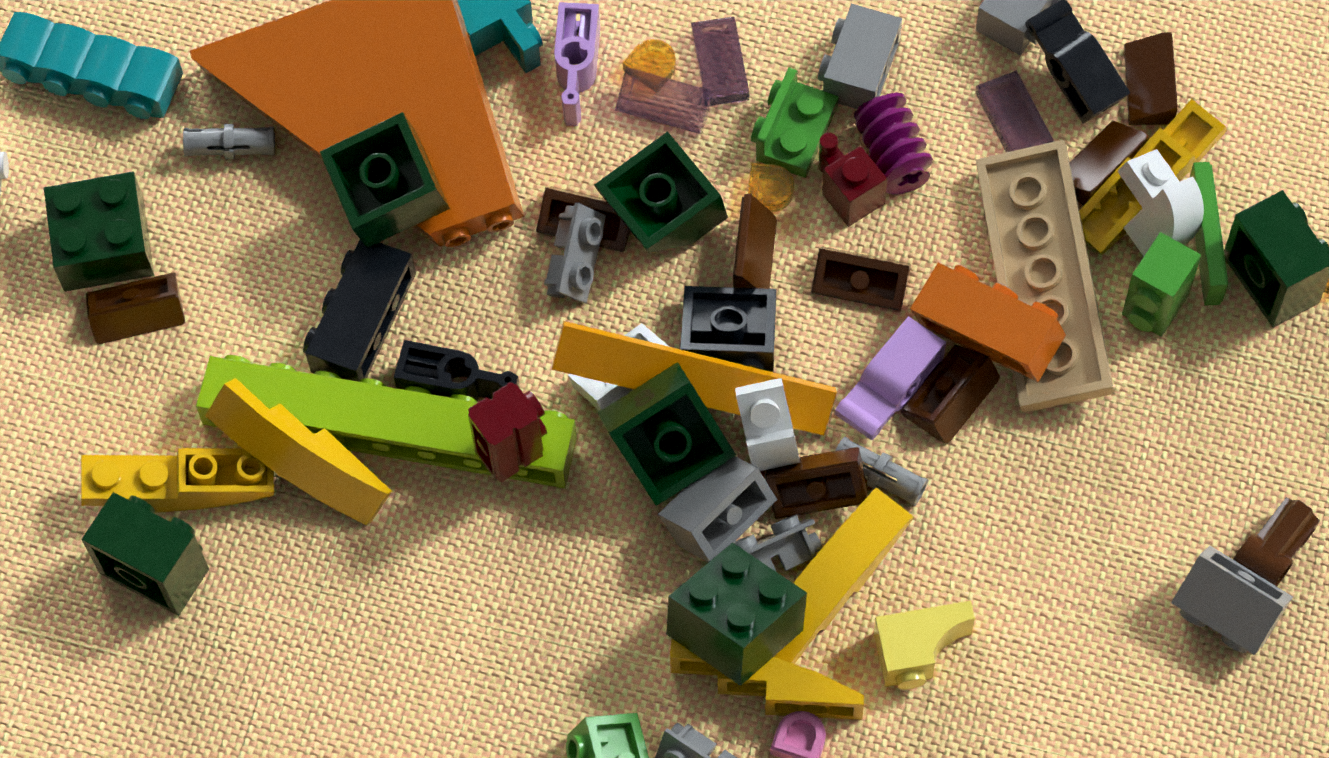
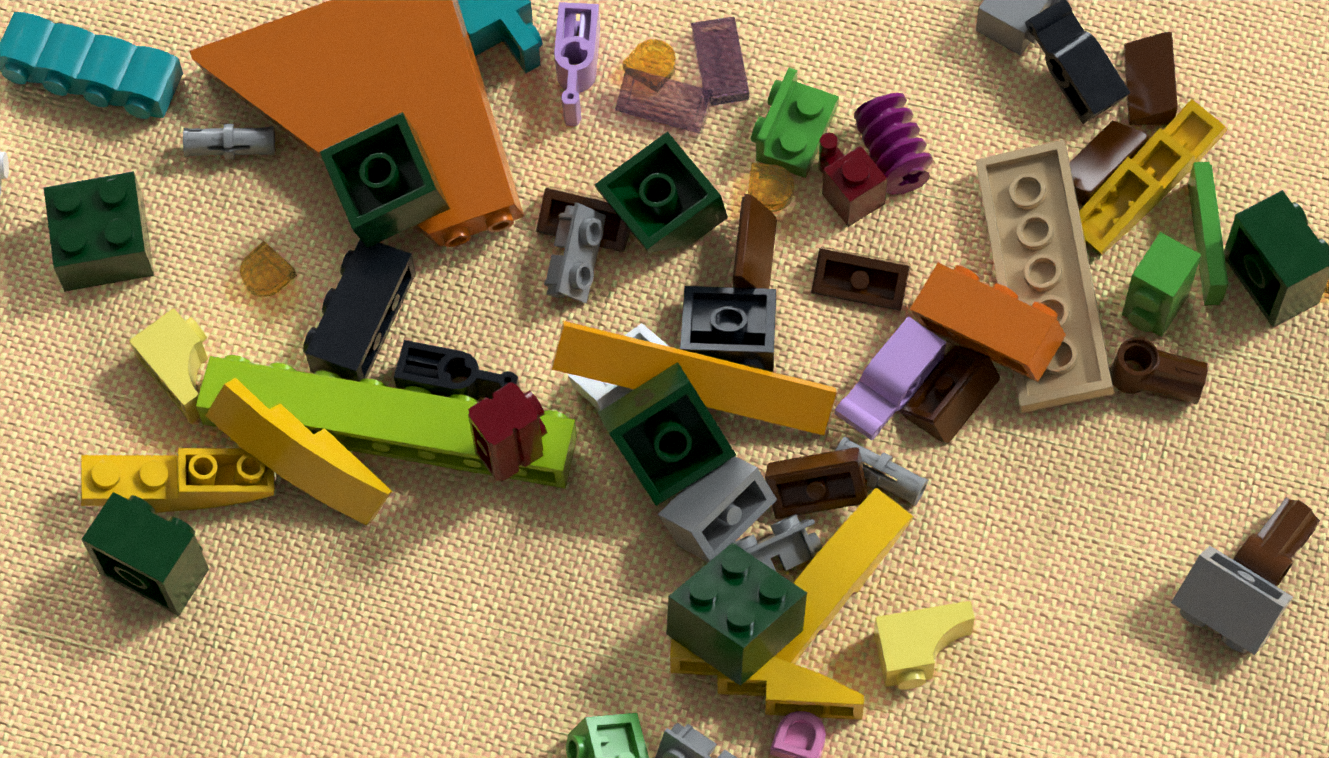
(135, 308): reddish brown slope -> none
(172, 356): none -> light yellow arch
(265, 271): none -> clear yellow tile
(767, 424): white brick -> none
(862, 55): light grey brick -> none
(1012, 113): tile -> none
(1161, 372): none -> reddish brown piece
(1166, 202): white brick -> none

